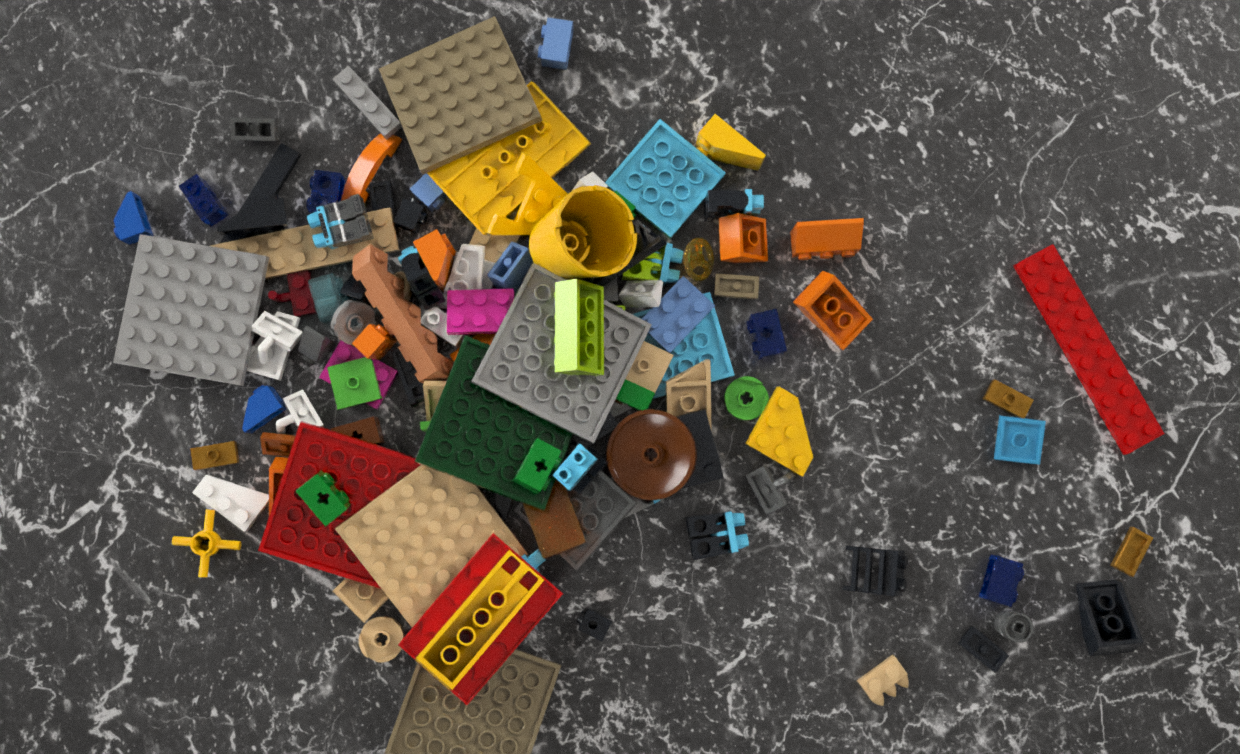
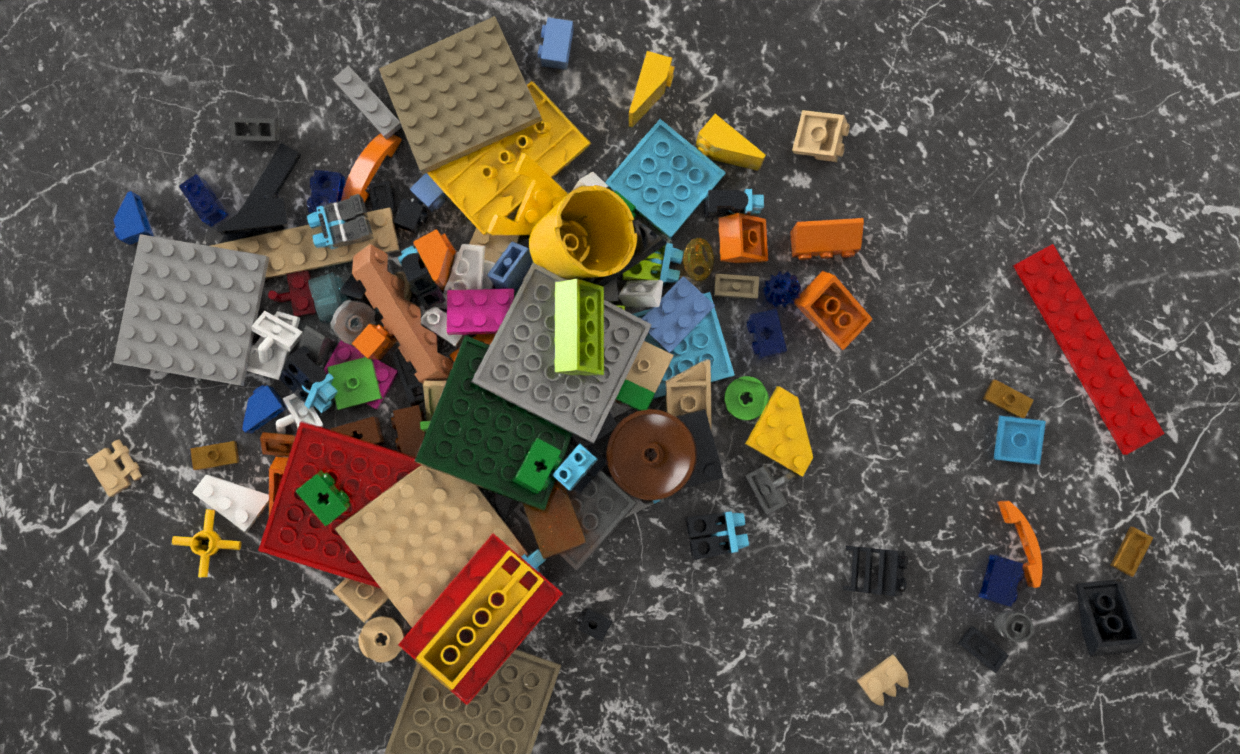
(109, 471): none -> tan plate
(308, 380): none -> black hips
(408, 429): none -> reddish brown brick
(651, 86): none -> yellow slope
(782, 289): none -> clear blue gear
(821, 135): none -> tan plate
(1033, 568): none -> orange slope

